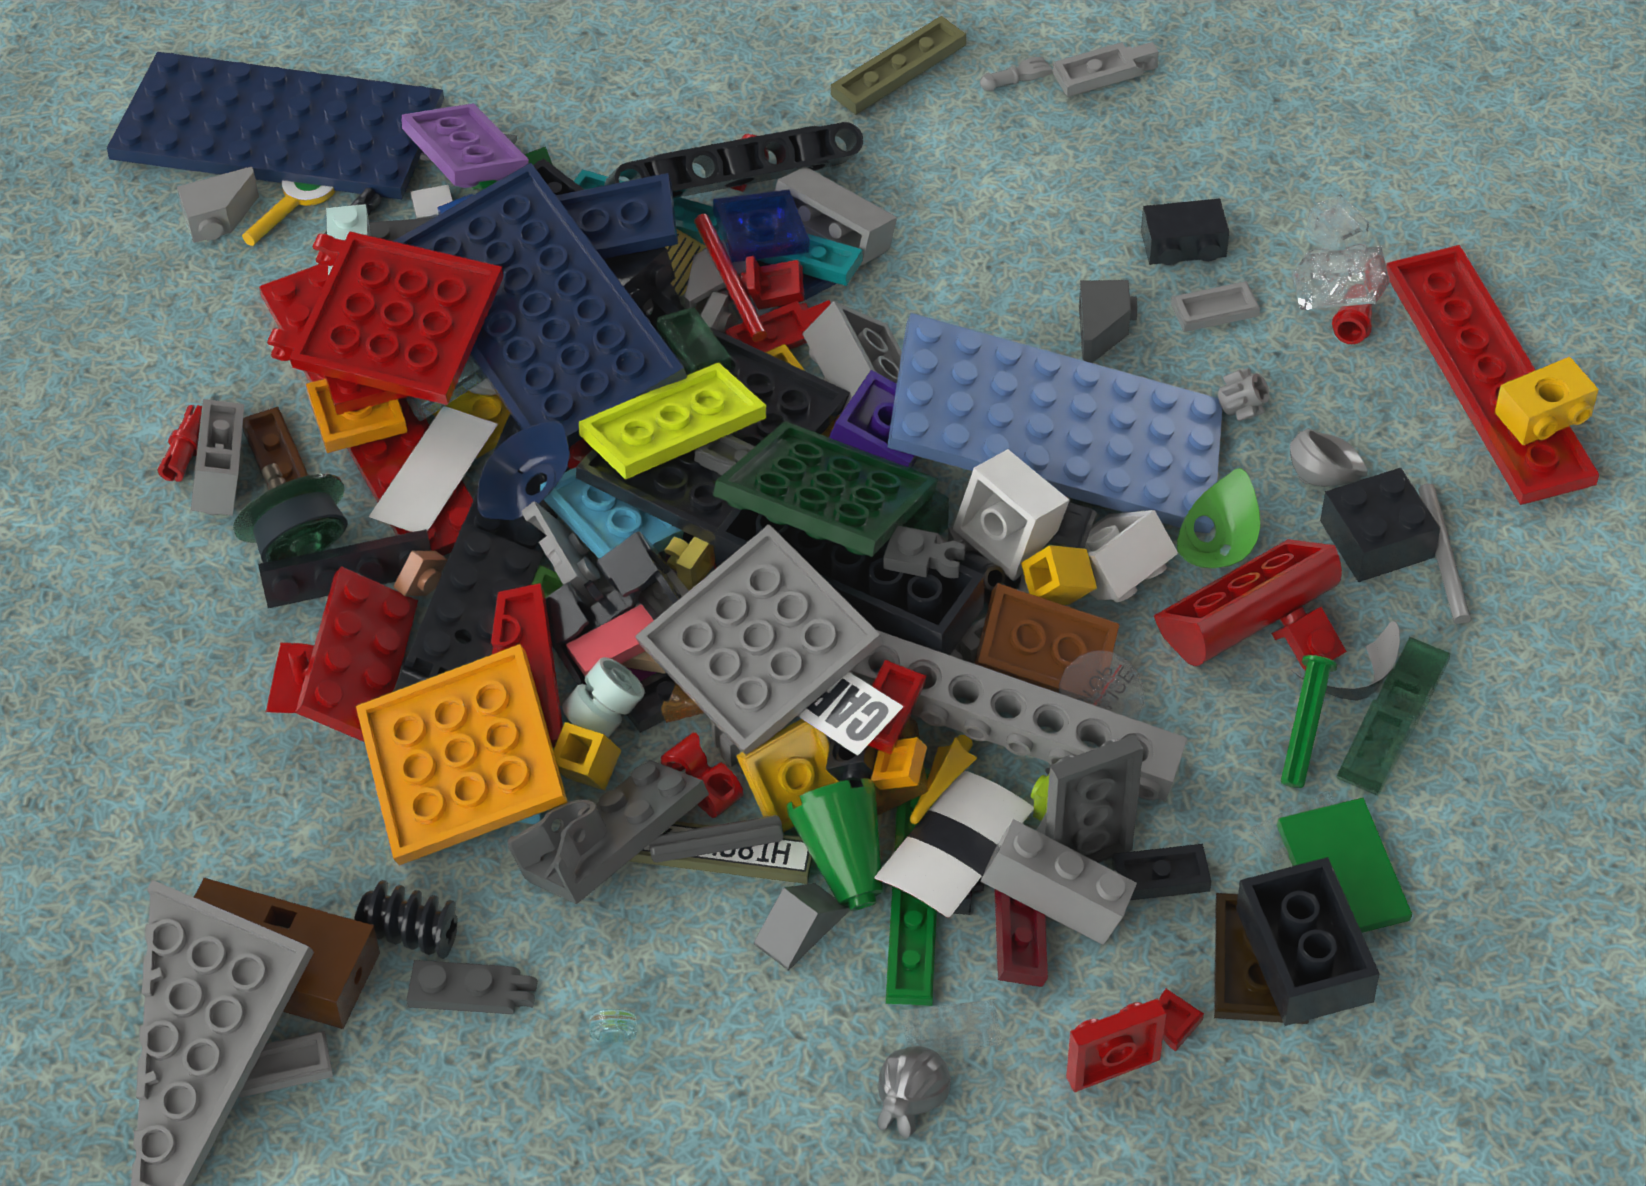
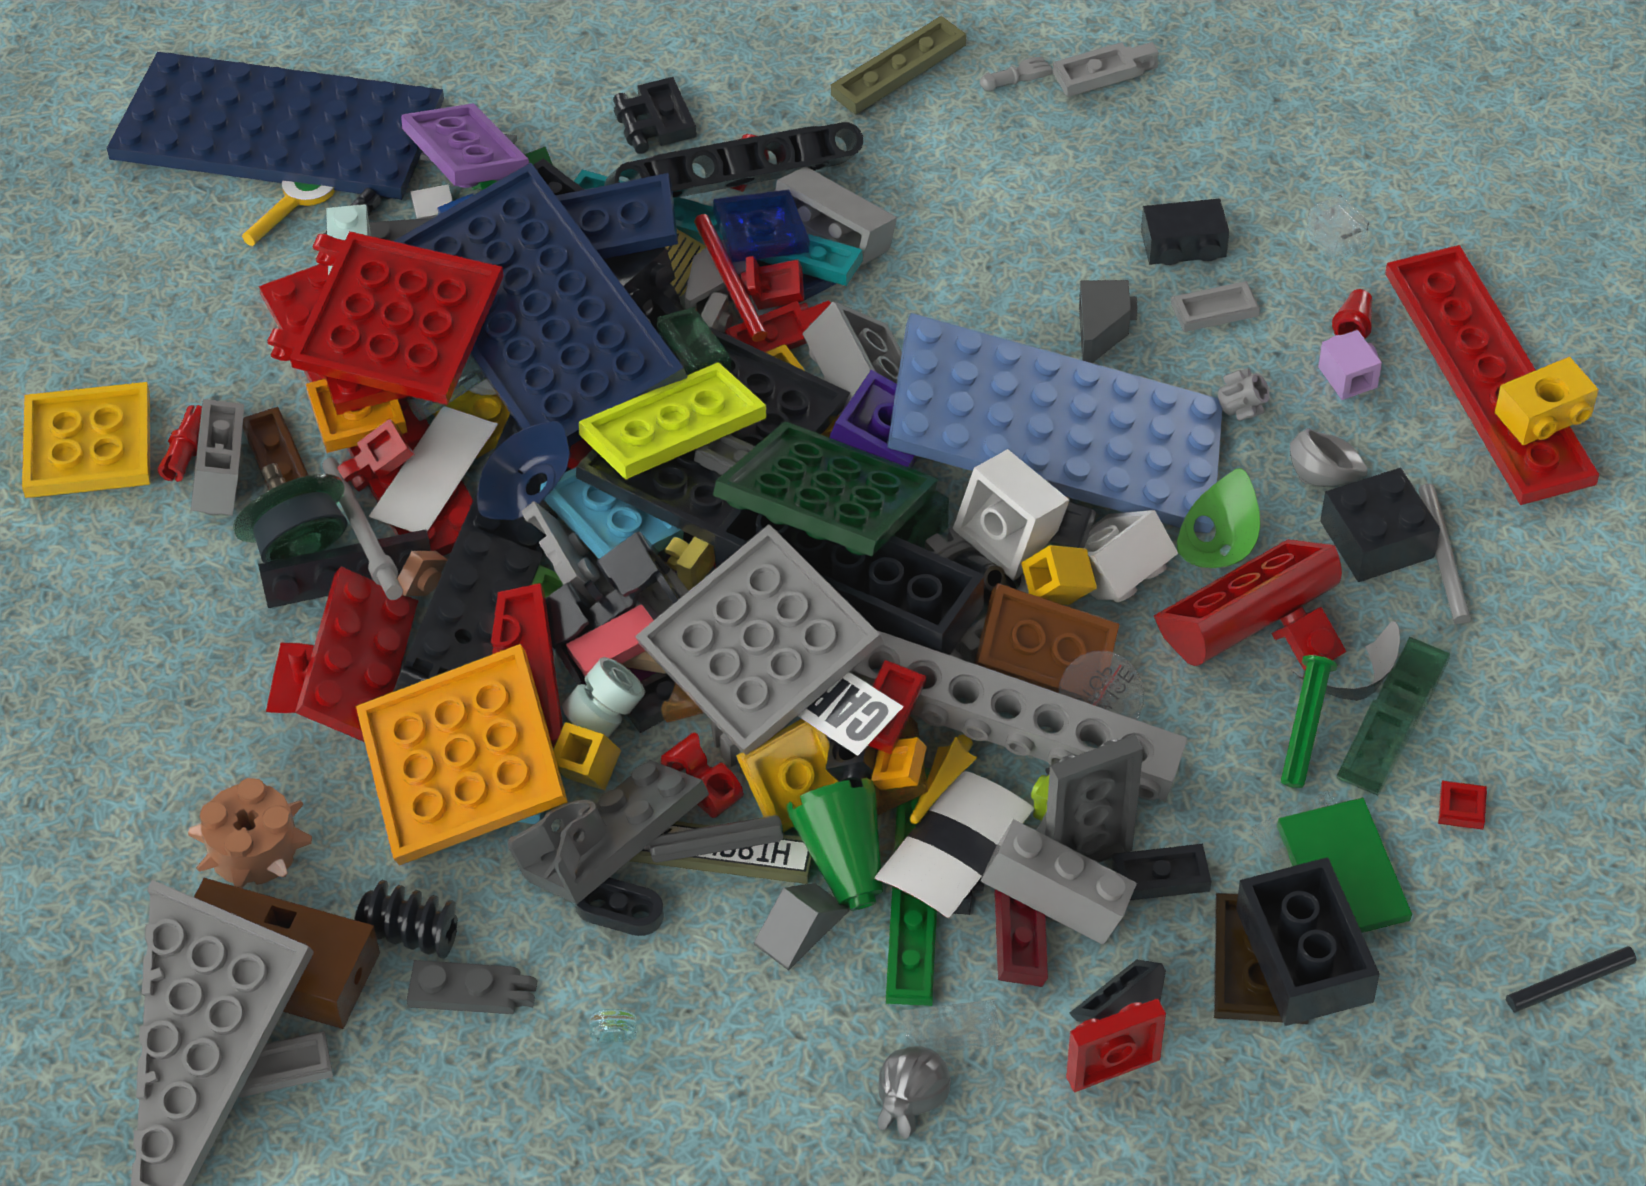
(86, 440): none -> yellow plate
(217, 203): light grey slope -> none
(249, 833): none -> nougat brick
(380, 565): none -> light grey bar
(381, 453): none -> red plate
(621, 904): none -> black plate
(665, 111): none -> black plate
(917, 551): dark grey plate -> none
(1136, 983): none -> black slope
(1180, 1019): red tile -> none
(1341, 277): clear brick -> none
(1350, 364): none -> lavender brick
(1462, 805): none -> red tile
(1571, 979): none -> black bar

